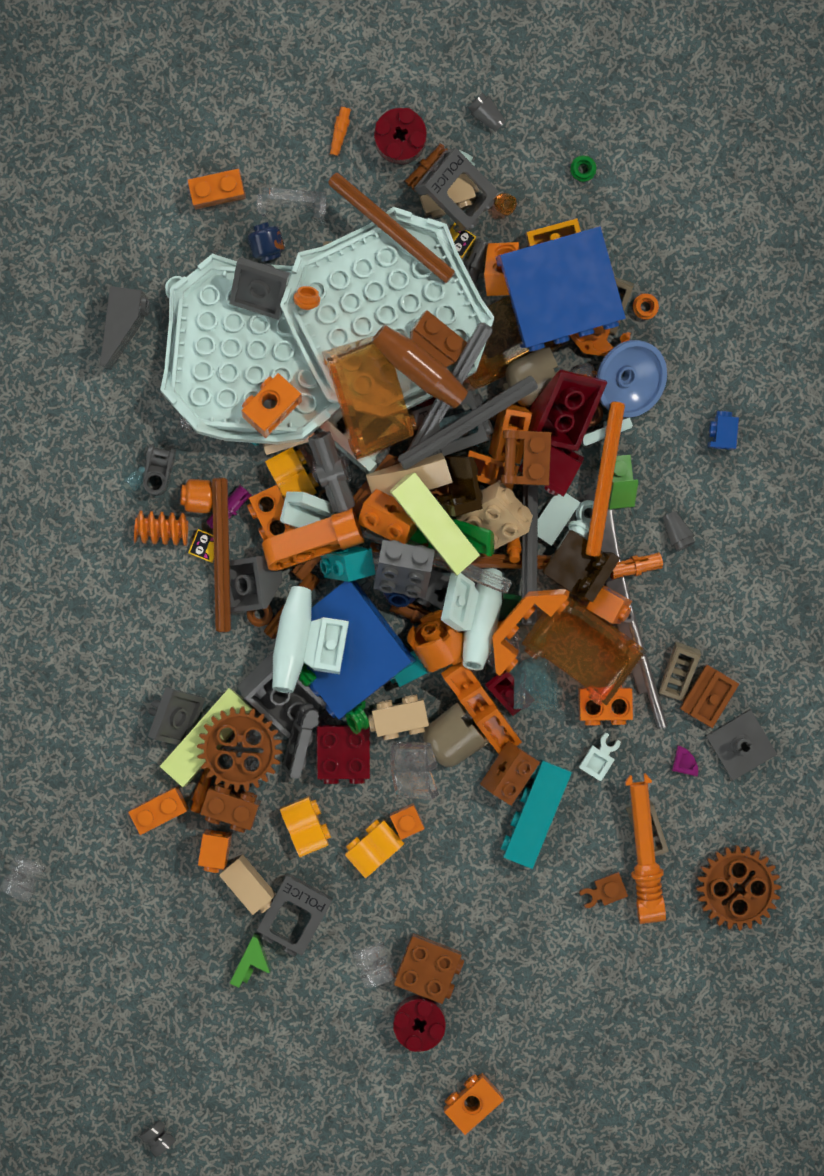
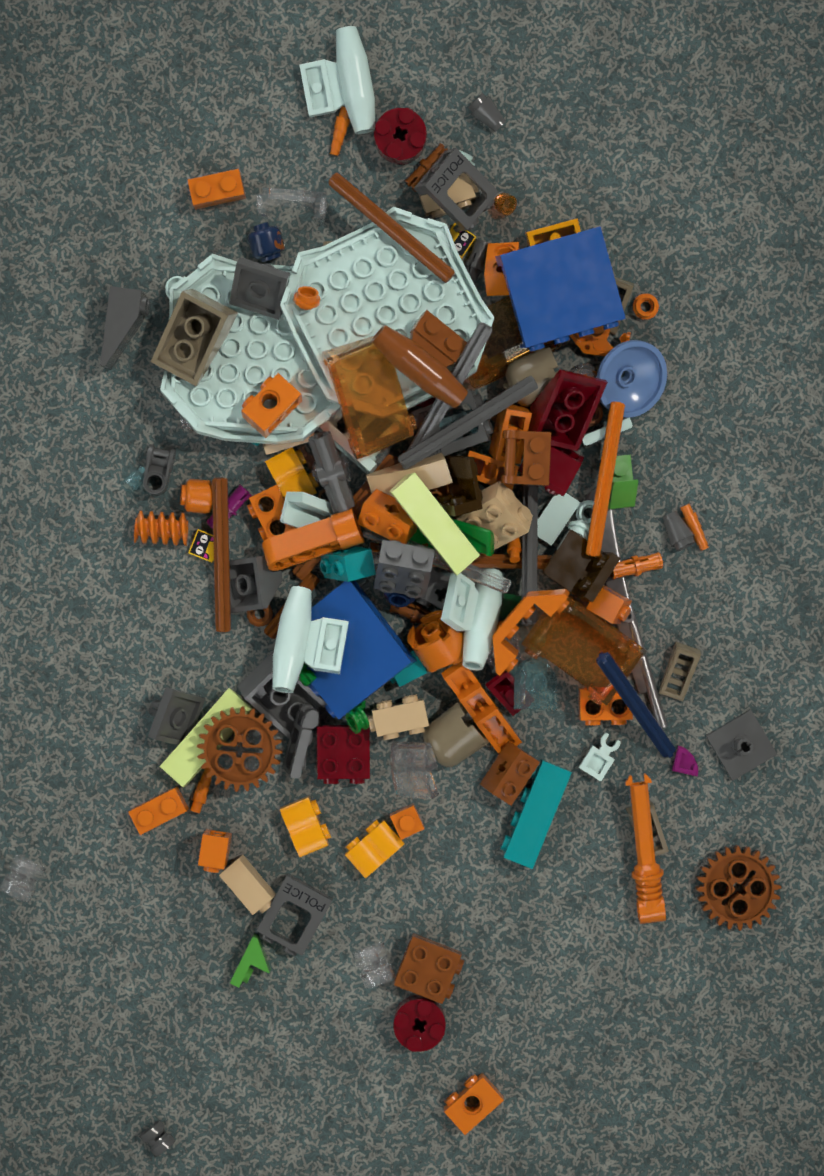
(193, 336): none -> dark tan slope
(230, 807): dark orange brick -> none
(342, 82): none -> light aqua plate
(589, 162): green plate -> none
(608, 890): dark orange plate -> none
(635, 704): none -> dark blue axle
(694, 525): none -> orange animal
(709, 696): dark orange plate -> none
(723, 431): blue brick -> none

